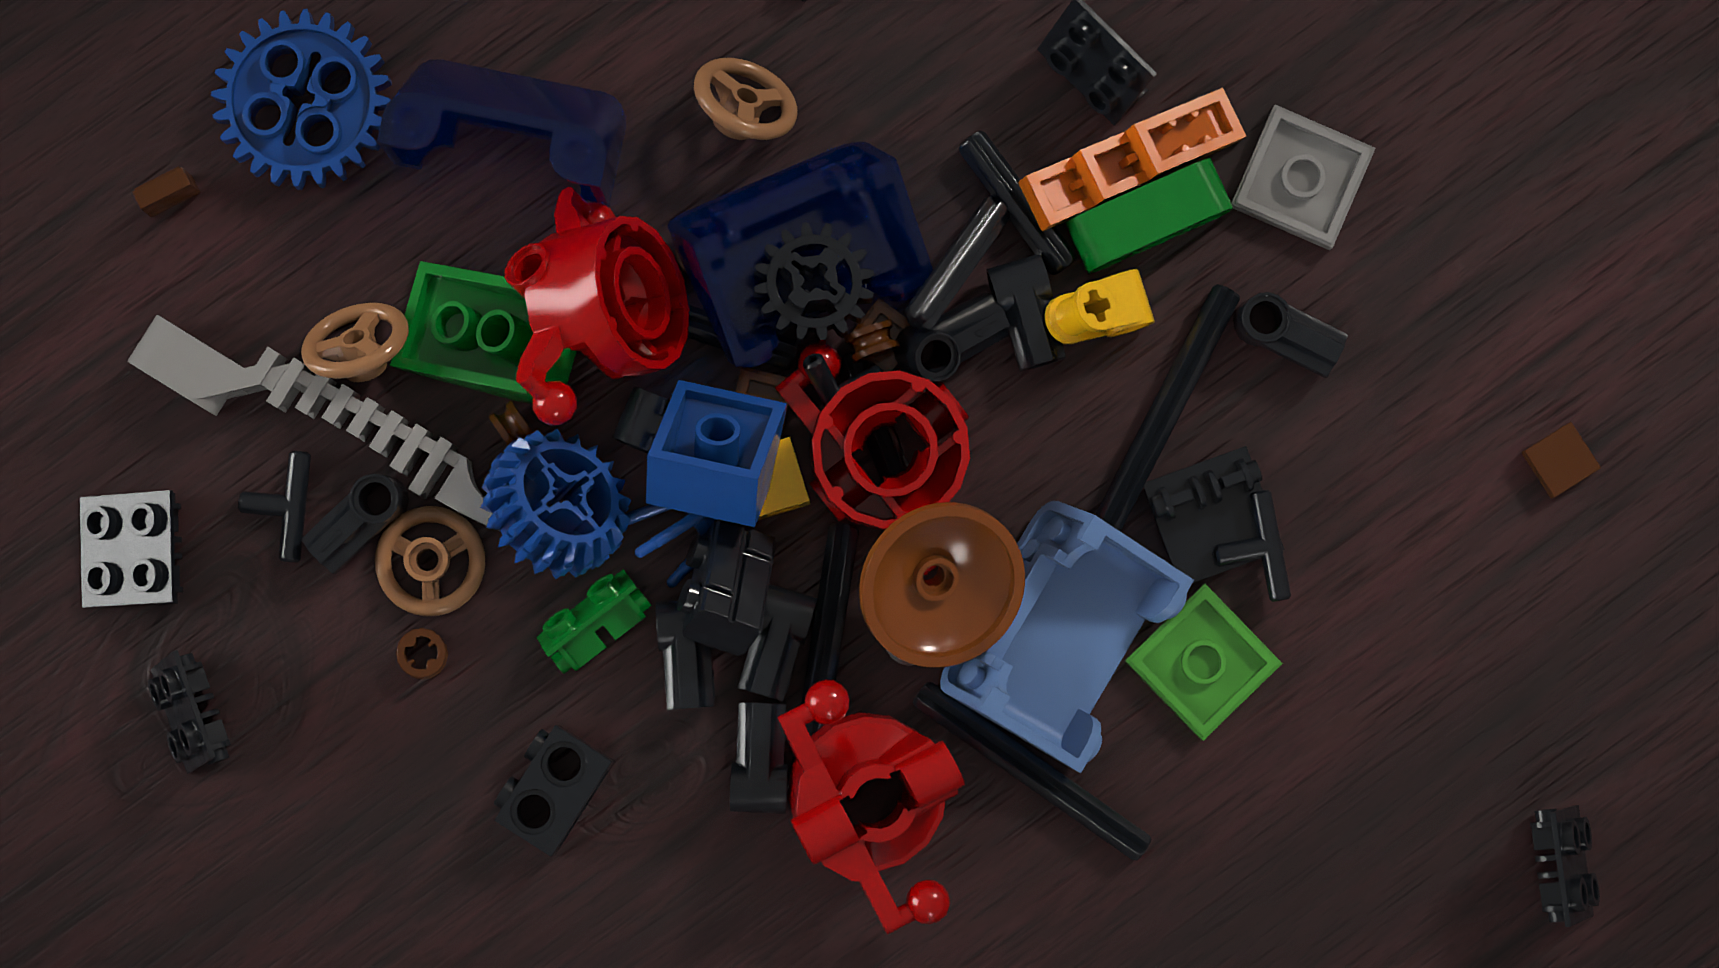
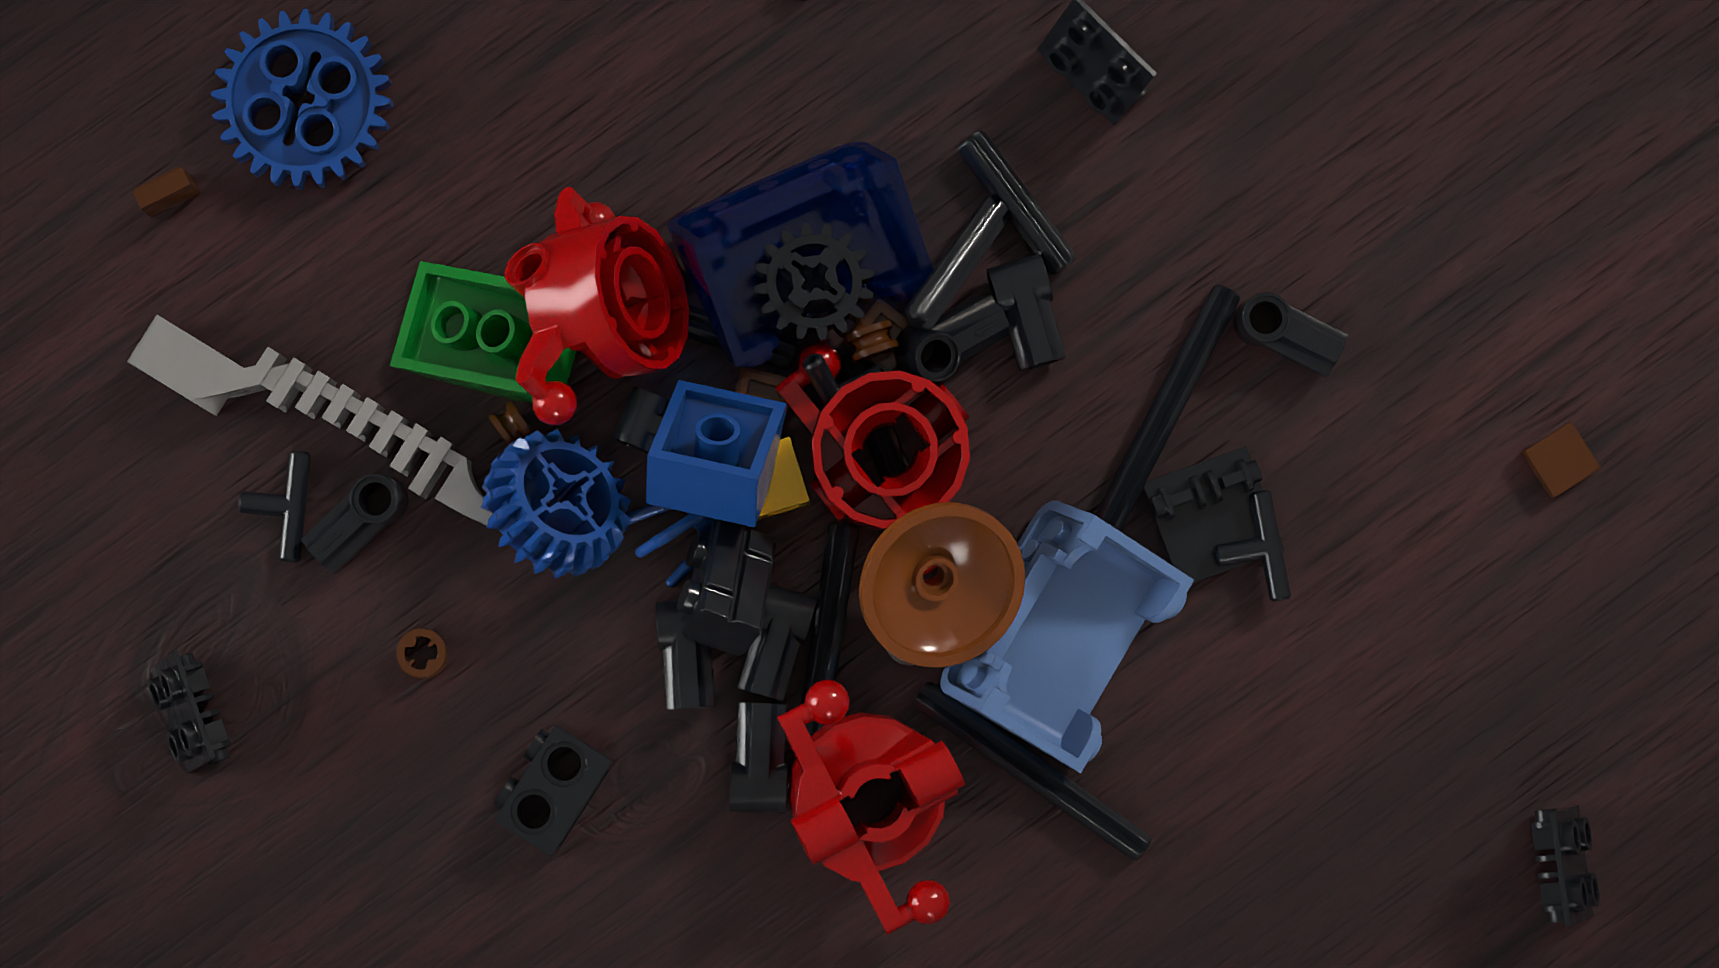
(129, 549): hinge -> none
(356, 349): medium nougat piece -> none
(392, 541): medium nougat piece -> none
(574, 629): green hinge -> none
(580, 122): clear blue windscreen -> none
(741, 104): medium nougat piece -> none
(1100, 309): yellow piece -> none
(1132, 158): orange slope -> none
(1149, 216): green beam -> none
(1203, 662): bright green tile -> none
(1302, 177): light grey tile -> none

